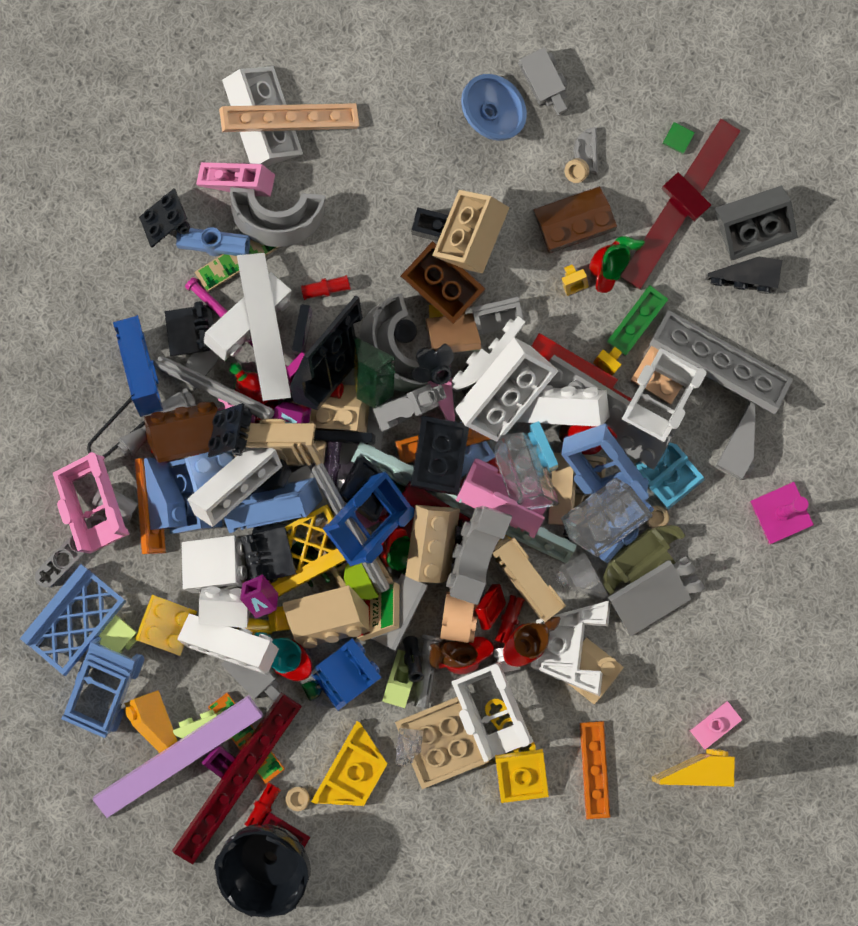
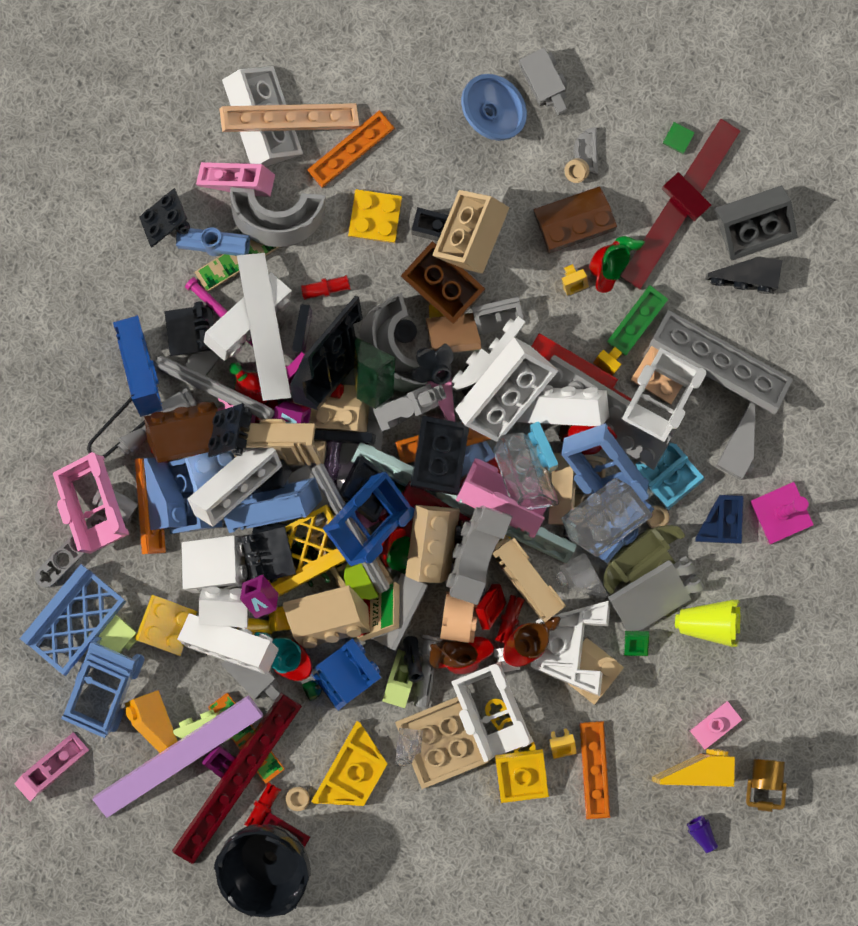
(51, 767): none -> bright pink slope
(350, 149): none -> orange tile
(375, 216): none -> yellow plate
(563, 745): none -> yellow tile
(636, 643): none -> green tile
(701, 831): none -> dark purple cone
(711, 622): none -> neon yellow cone
(723, 521): none -> dark blue wing
(768, 776): none -> pearl gold piece

